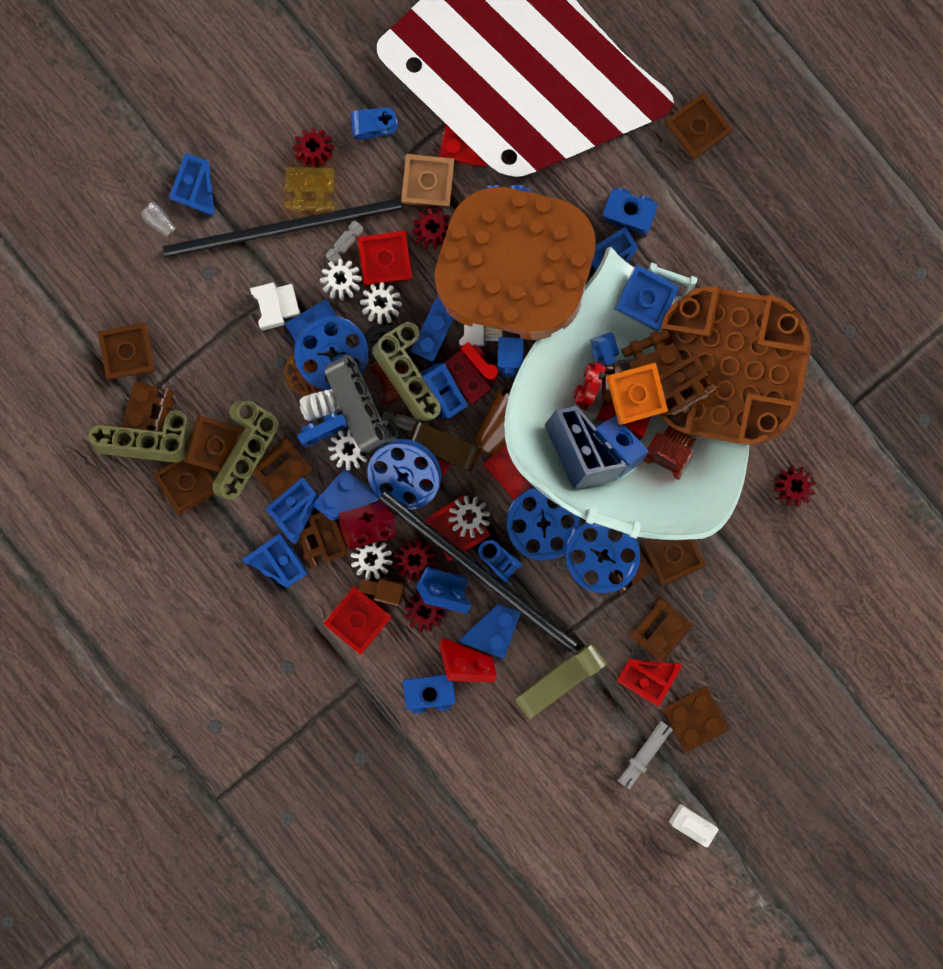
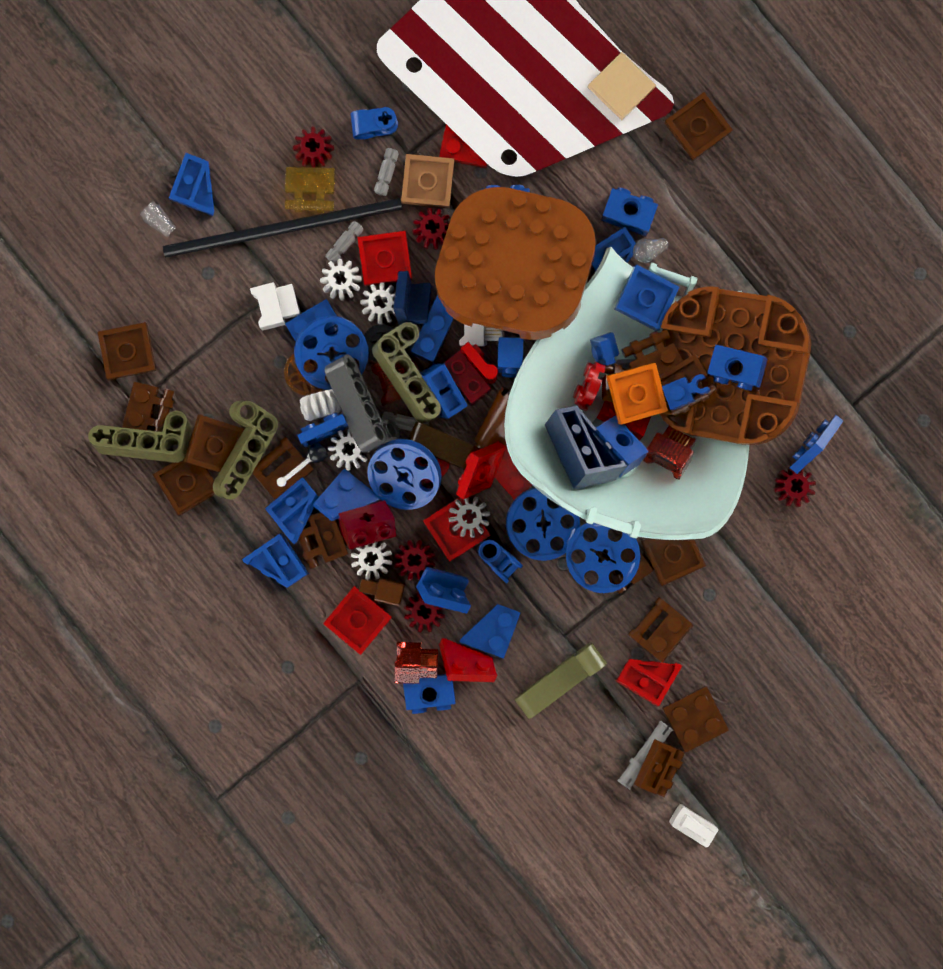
(315, 454): none -> hinge
(386, 171): none -> light grey axle
(411, 300): none -> dark blue panel
(414, 663): none -> clear red piece
(477, 571): black piece -> none
(480, 470): none -> red plate
(621, 86): none -> tan tile
(648, 249): none -> clear cone
(659, 768): none -> reddish brown plate
(681, 391): none -> blue plate
(723, 360): none -> blue brick
(815, 443): none -> blue plate

